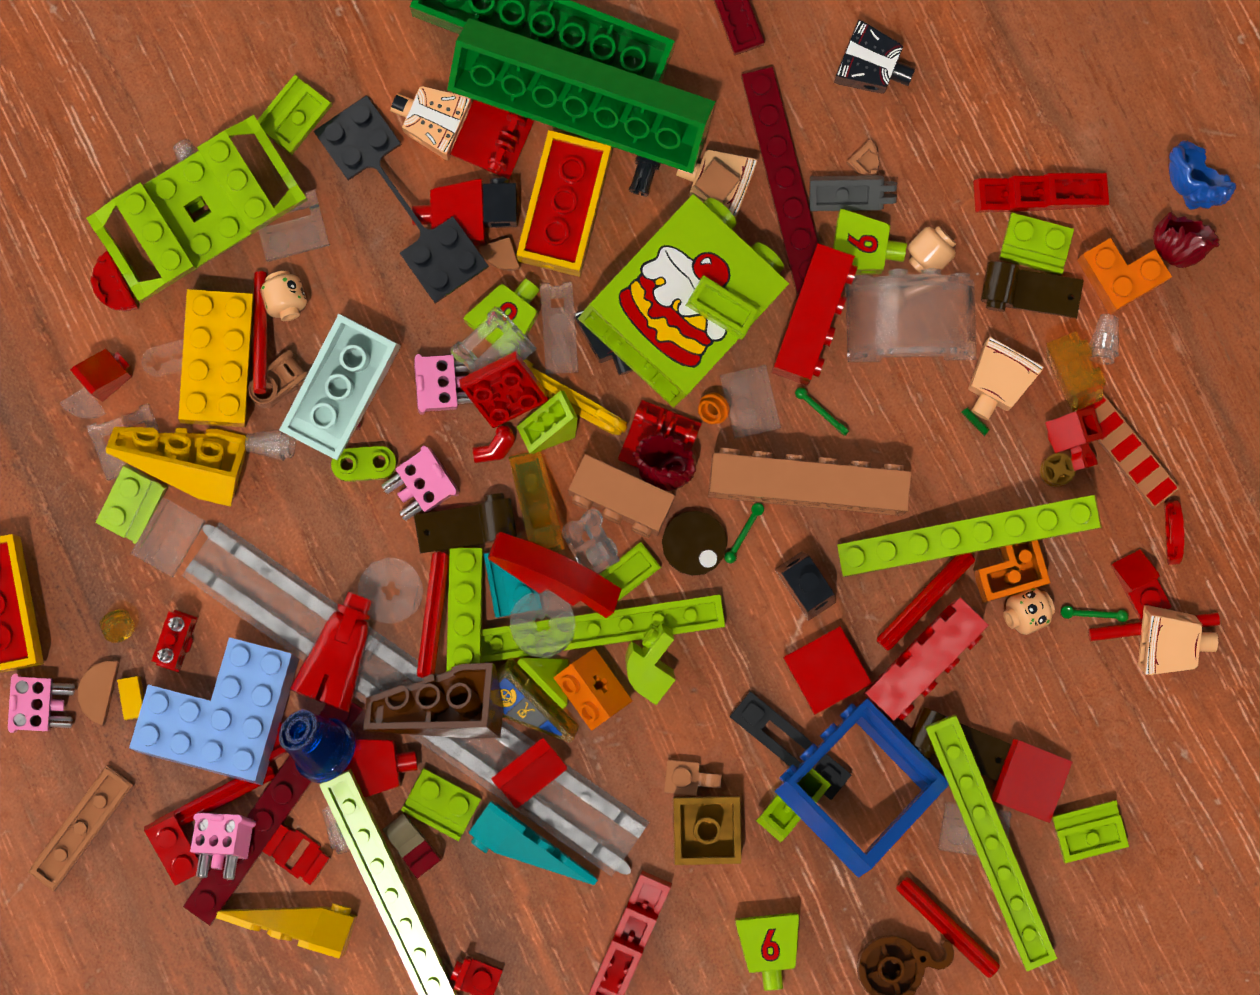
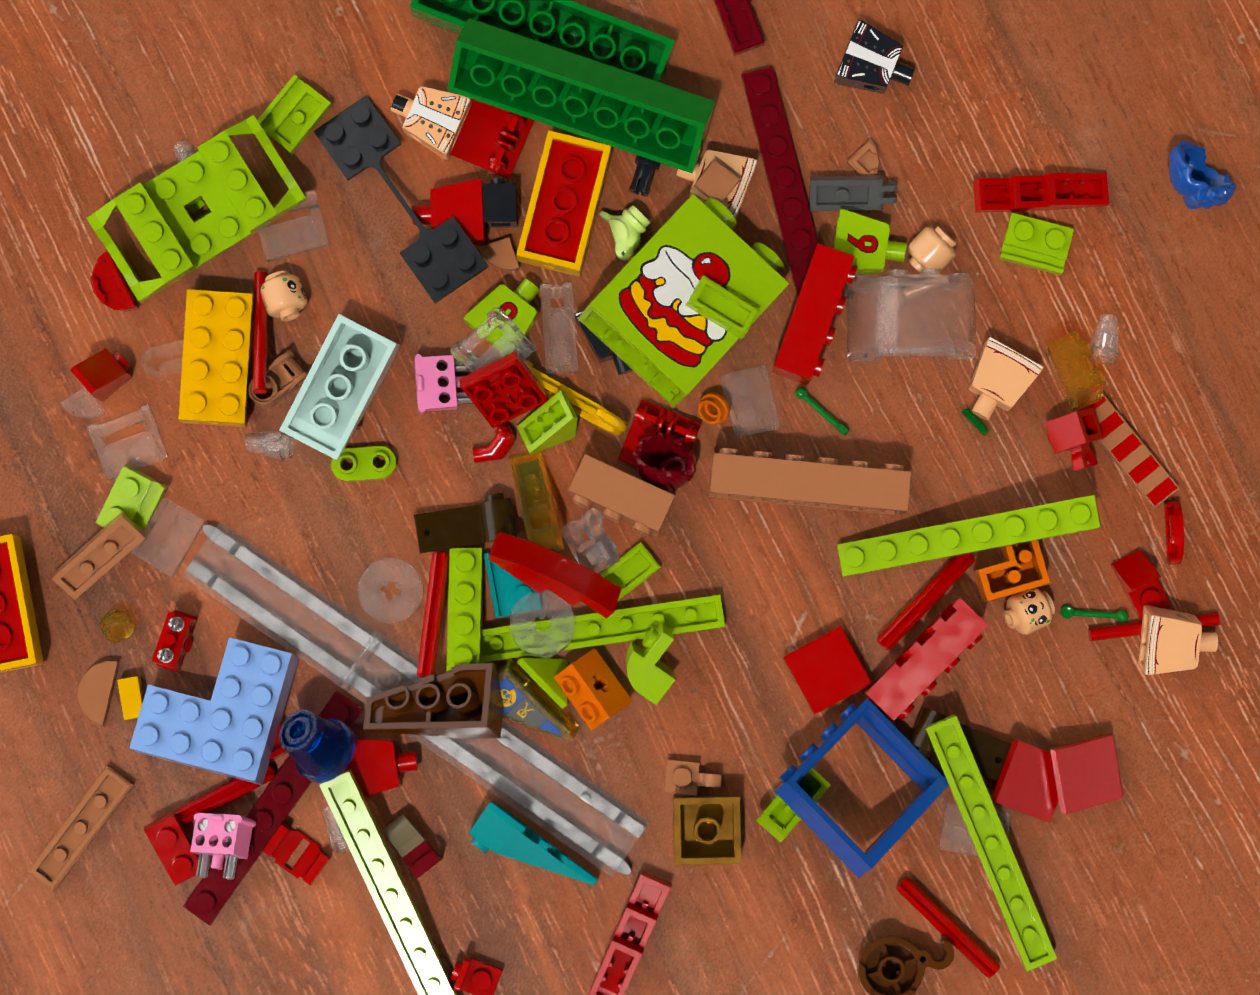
(22, 704): bright pink piece -> none
(98, 555): none -> nougat plate
(192, 462): yellow wedge -> none
(316, 928): yellow wedge -> none
(335, 660): red piece -> none
(435, 478): bright pink piece -> none
(441, 804): lime plate -> none
(529, 773): red panel -> none
(626, 231): none -> yellowish green animal
(694, 543): dark brown tile -> none
(754, 714): black container -> none
(756, 510): green hinge -> none
(769, 945): lime torso -> none
(806, 585): black torso -> none
(1030, 291): dark brown door -> none
(1063, 467): pearl gold wheel -> none
(1086, 773): none -> red tile
(1090, 831): lime plate -> none
(1118, 282): orange brick -> none
(1183, 240): dark red hair -> none

